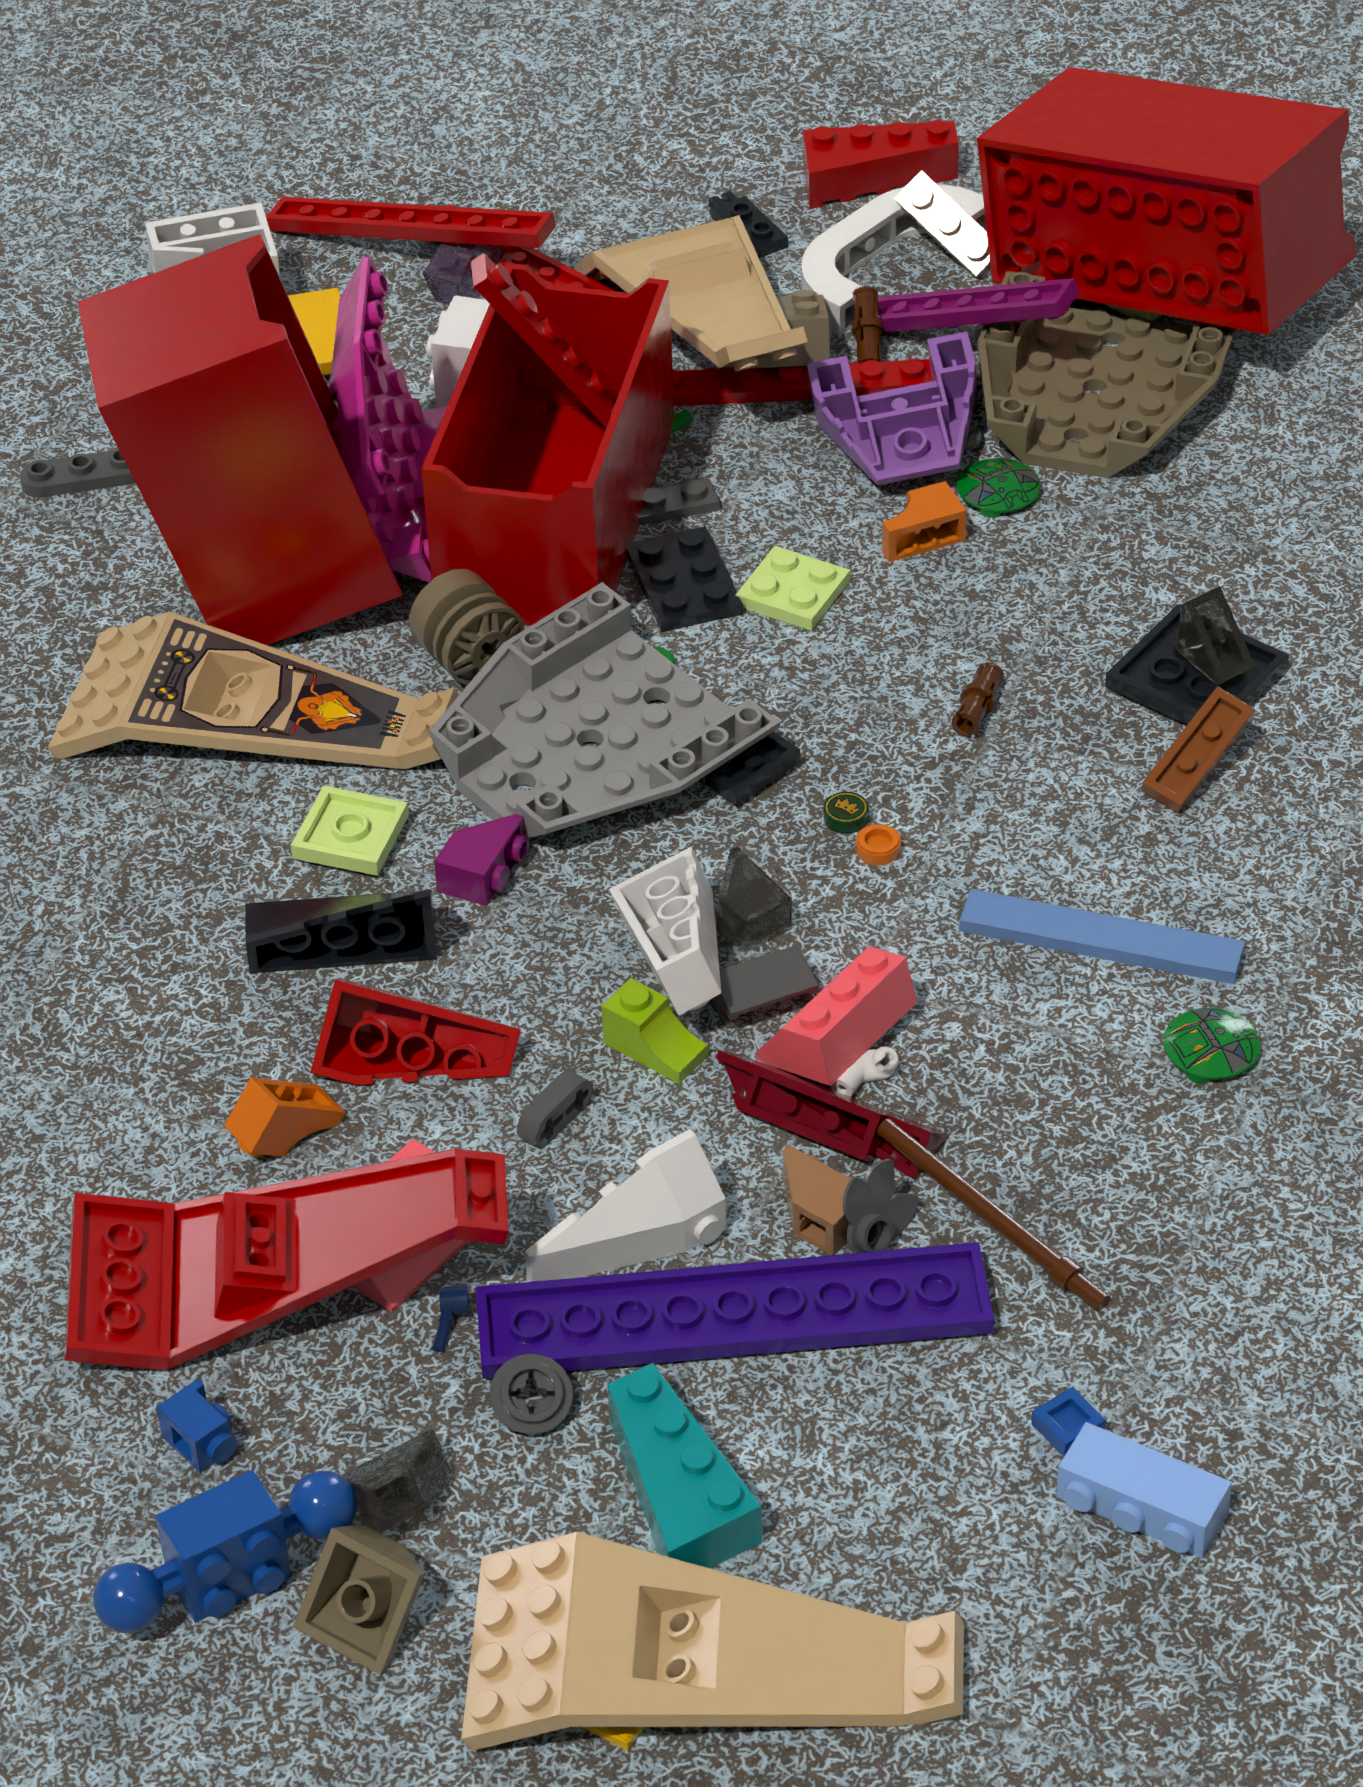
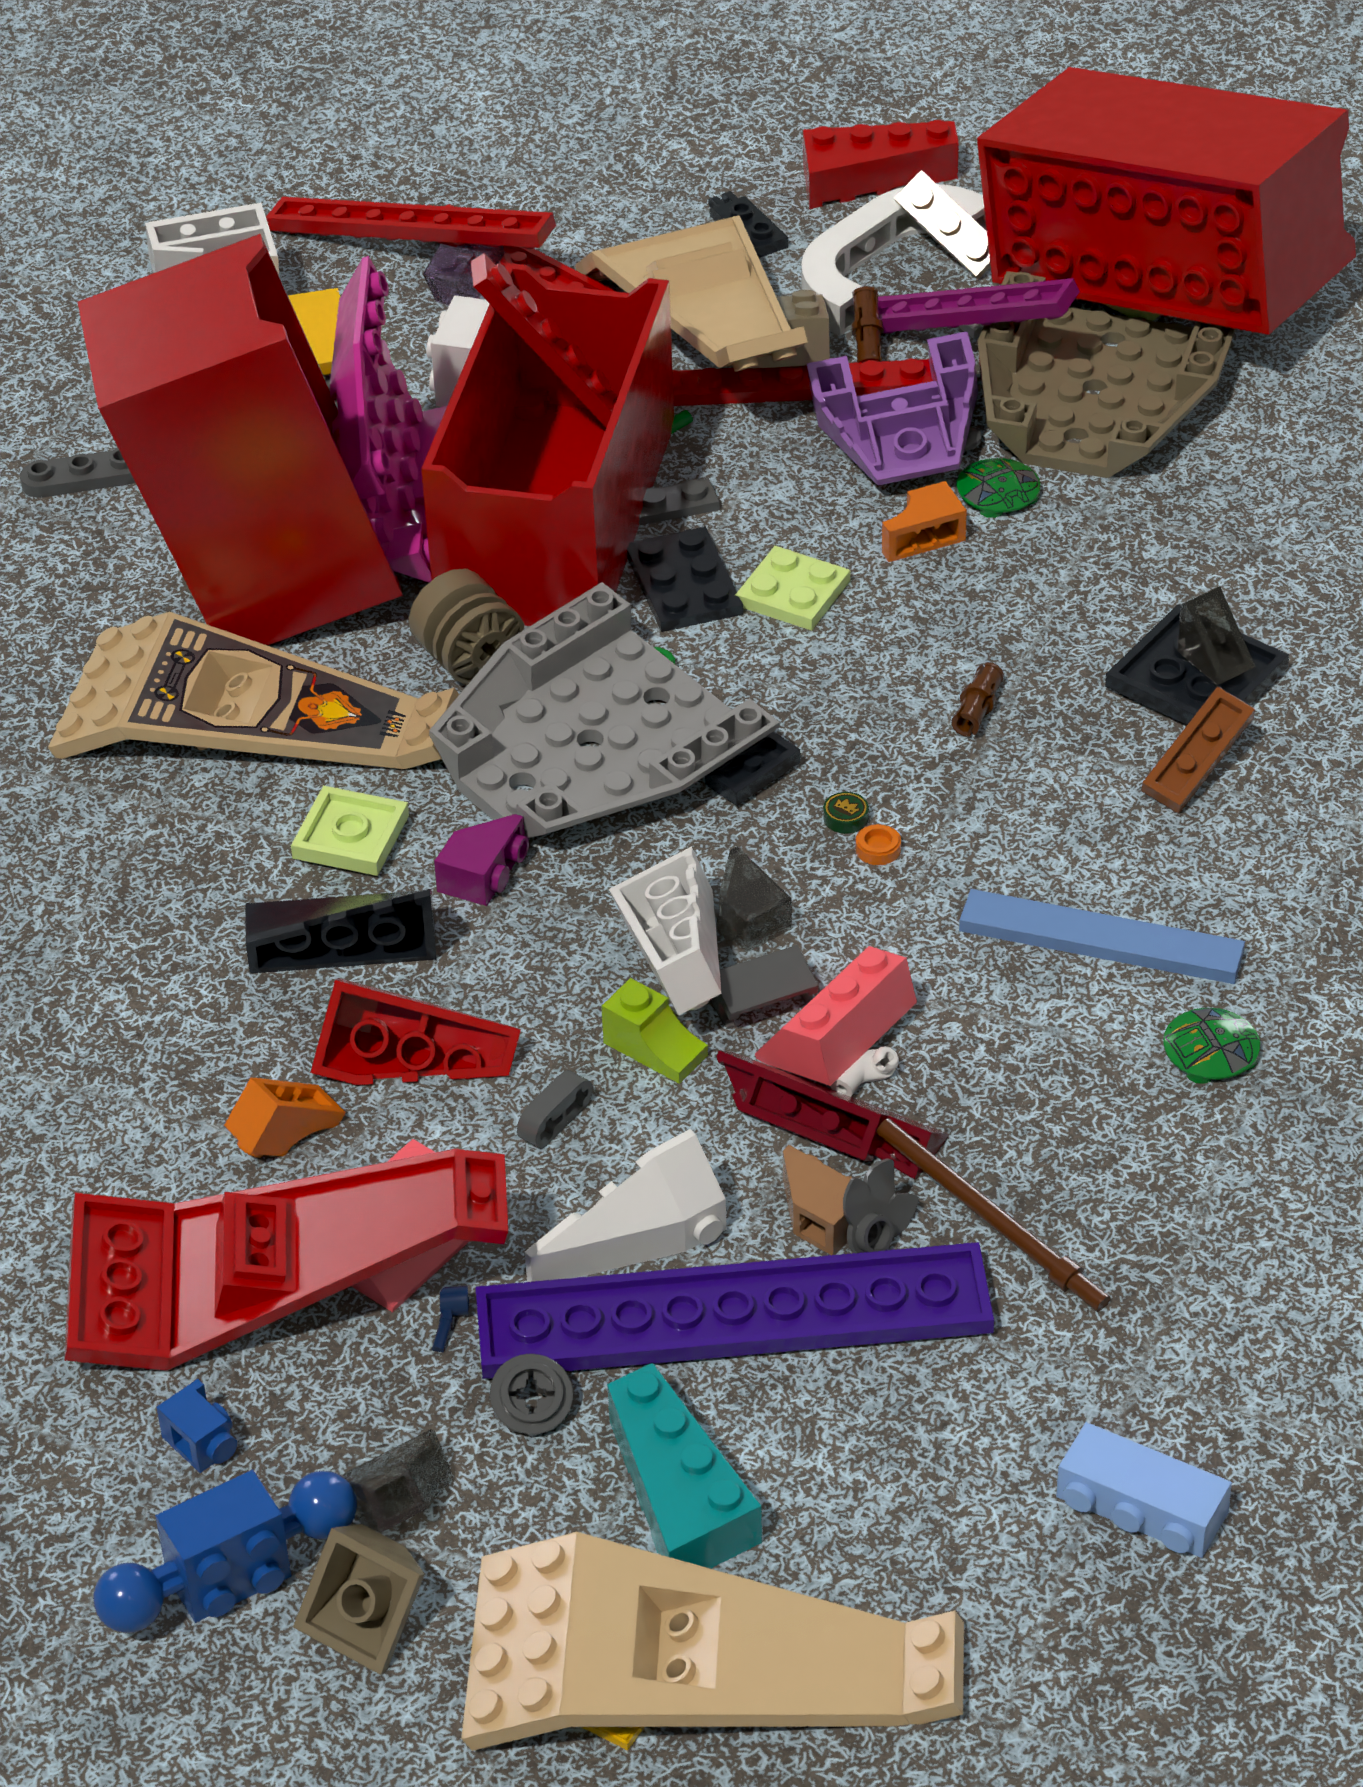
(1064, 1417): blue plate -> none

